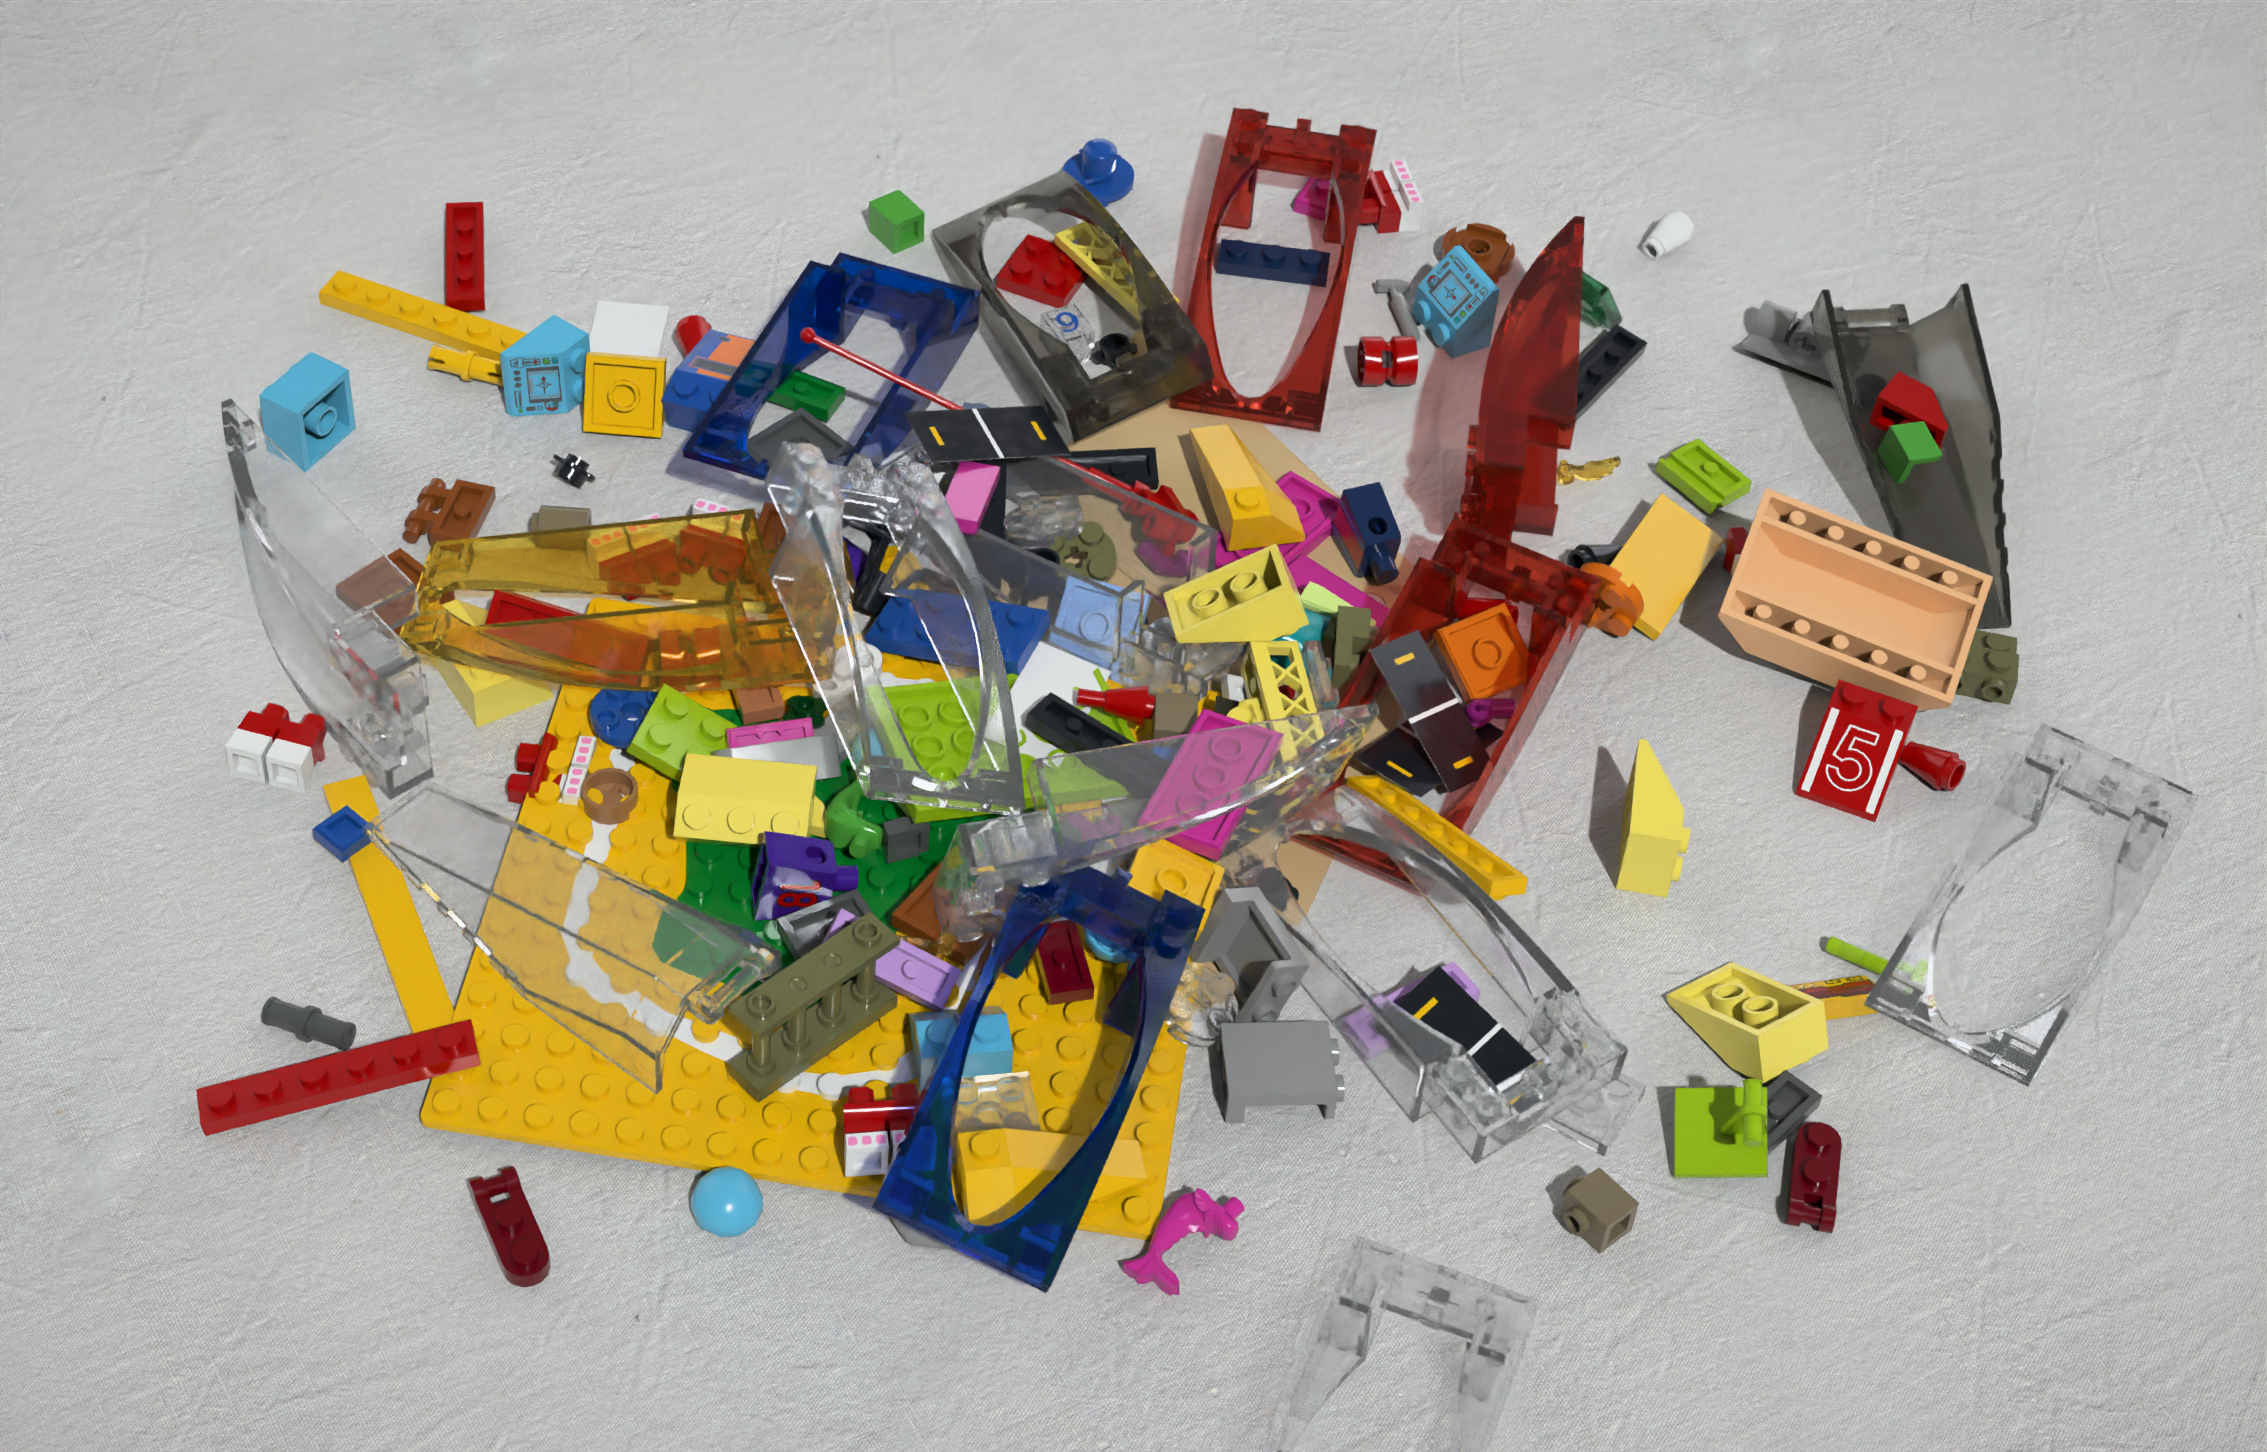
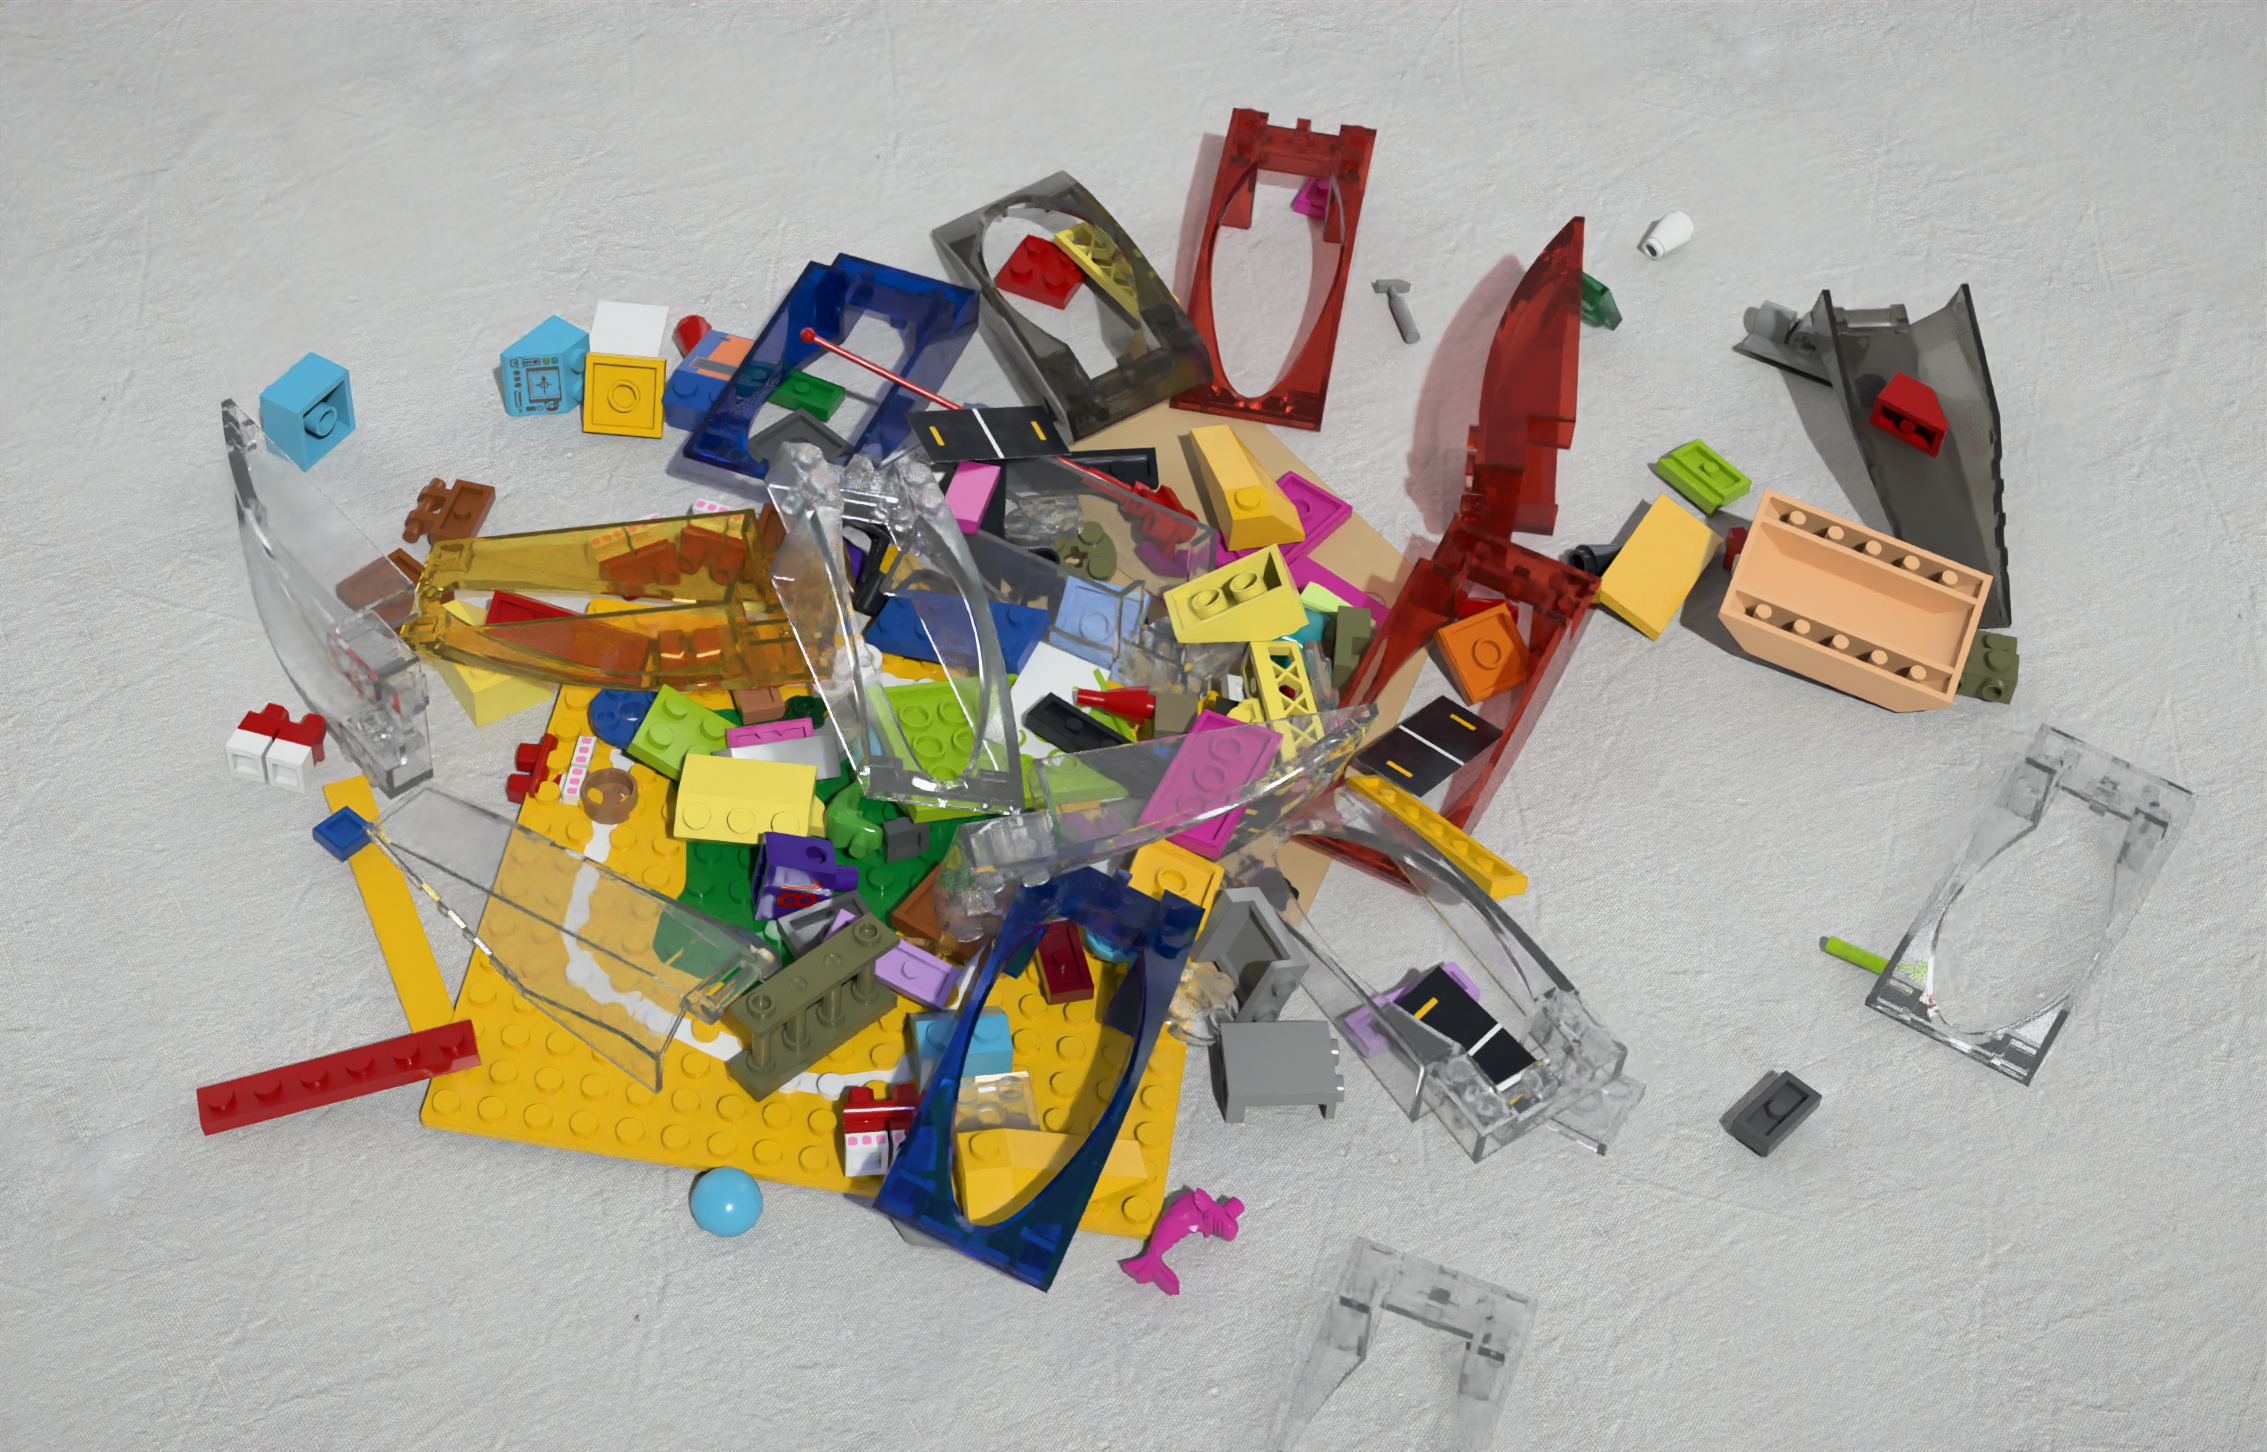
(308, 1023): dark grey pin -> none
(417, 316): yellow plate -> none
(465, 256): red plate -> none
(466, 365): yellow pin -> none
(511, 1228): dark red plate -> none
(560, 517): dark tan brick -> none
(573, 469): black plate -> none
(896, 221): bright green panel -> none
(1071, 328): clear brick -> none
(1101, 171): blue plate -> none
(1112, 347): black plate -> none
(1273, 262): dark blue plate -> none
(1367, 533): dark blue torso -> none
(1393, 200): hips -> none
(1400, 360): red wheel -> none
(1432, 710): black sticker -> none
(1457, 304): medium azure slope -> none
(1483, 710): magenta arm -> none
(1497, 252): dark orange plate -> none
(1591, 470): clear yellow piece -> none
(1598, 1209): dark tan brick -> none
(1605, 365): black plate -> none
(1618, 605): orange plate -> none
(1650, 829): light yellow slope -> none
(1722, 1131): lime plate -> none
(1753, 1020): light yellow slope -> none
(1814, 1177): dark red plate -> none
(1841, 996): slope -> none
(1856, 750): red slope -> none
(1906, 446): bright green panel -> none
(1934, 765): red cone -> none

